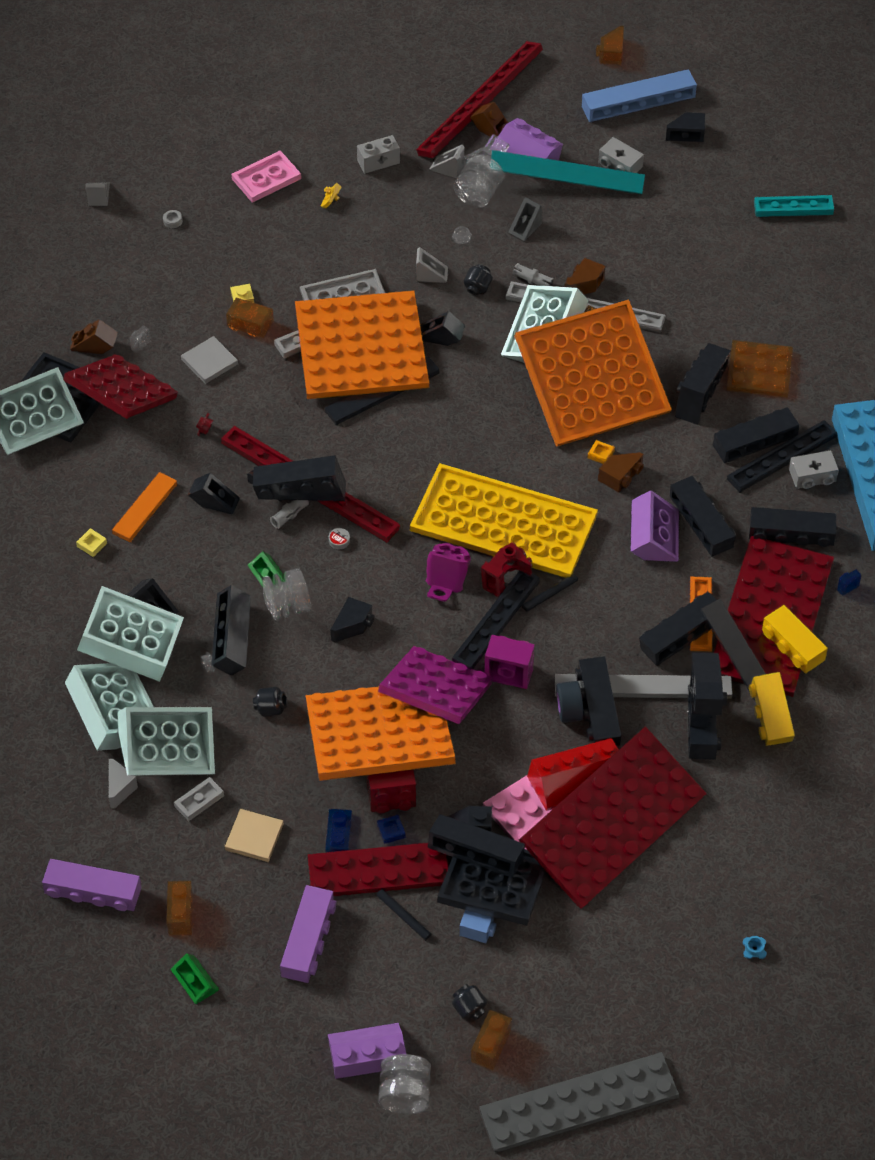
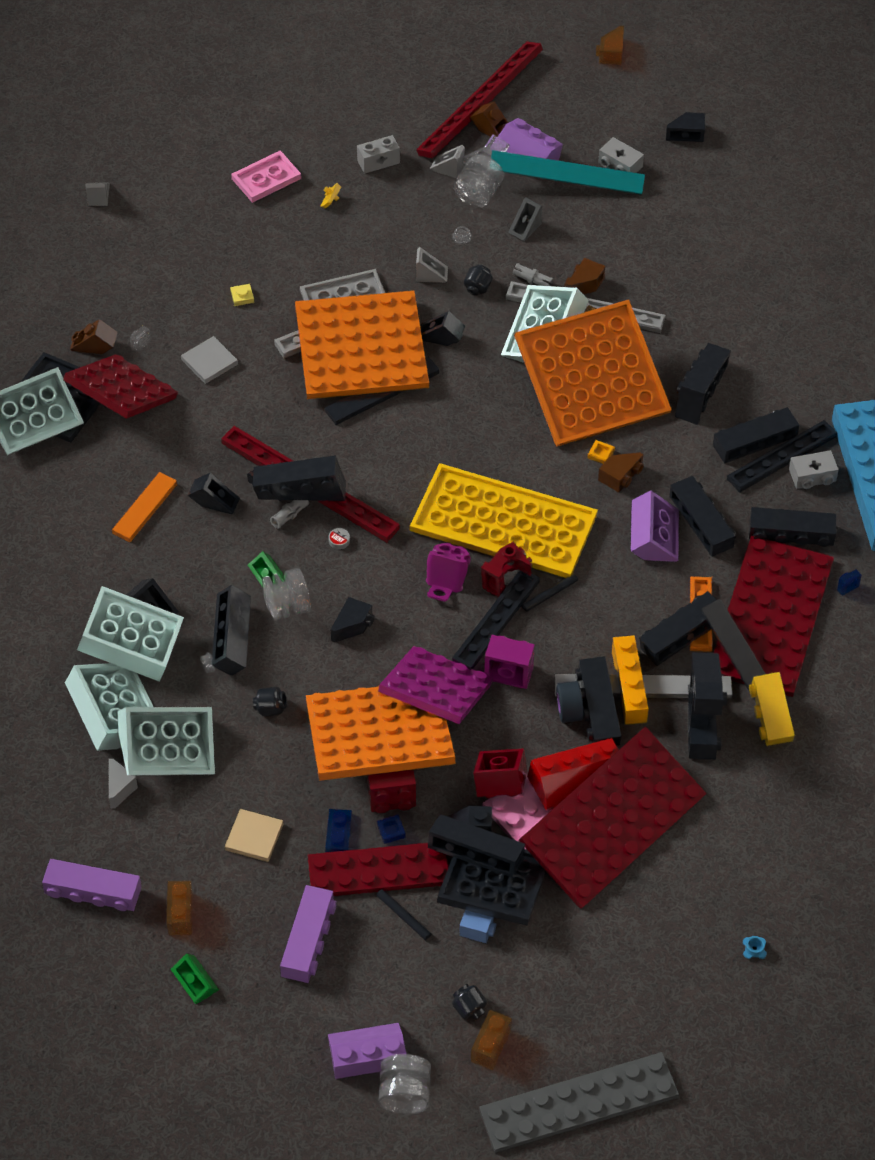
(91, 542): light yellow plate -> none
(172, 219): light grey tile -> none
(199, 799): light grey plate -> none
(204, 425): dark red plate -> none
(249, 317): clear orange brick -> none
(500, 773): none -> dark red brick
(631, 680): none -> light orange arch
(639, 95): medium blue brick -> none
(759, 368): clear orange plate -> none
(794, 205): teal plate -> none
(794, 639): yellow brick -> none

